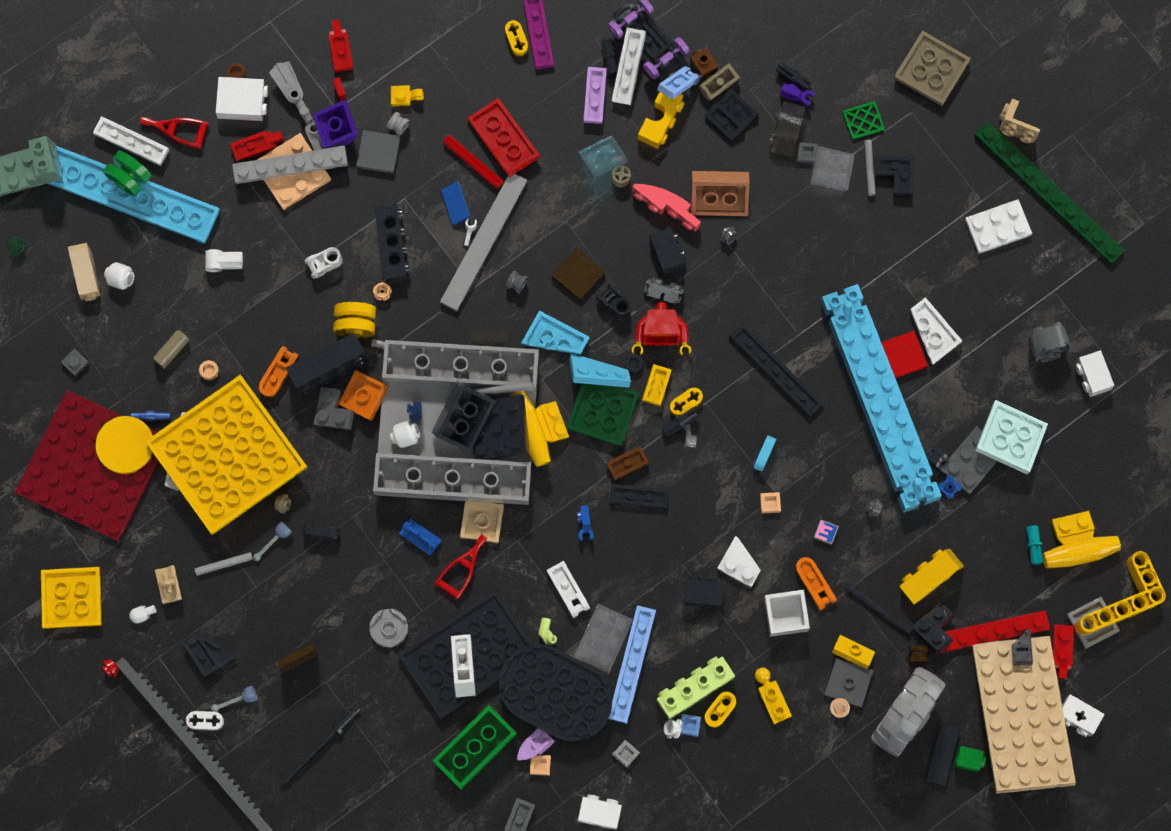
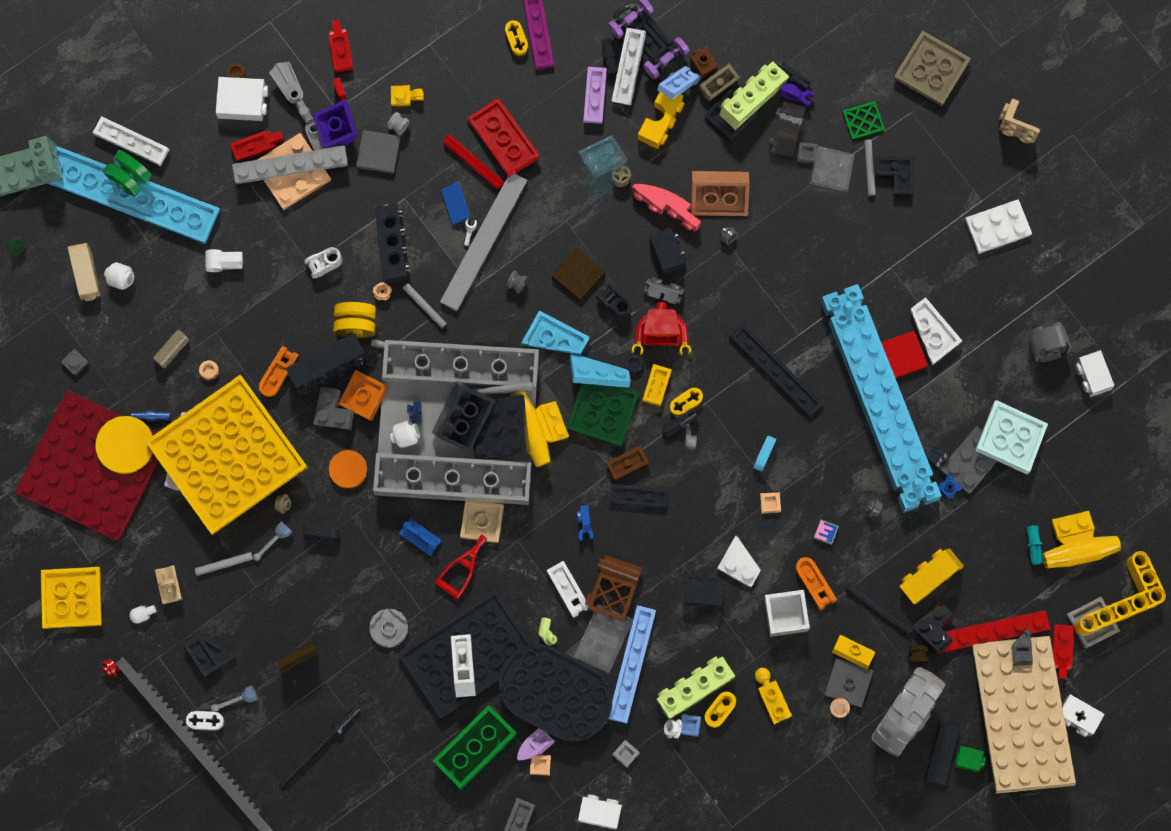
(171, 128): red piece -> none
(348, 469): none -> orange tile
(425, 306): none -> light grey bar
(619, 573): none -> reddish brown piece
(753, 95): none -> yellowish green brick
(1049, 193): dark green plate -> none

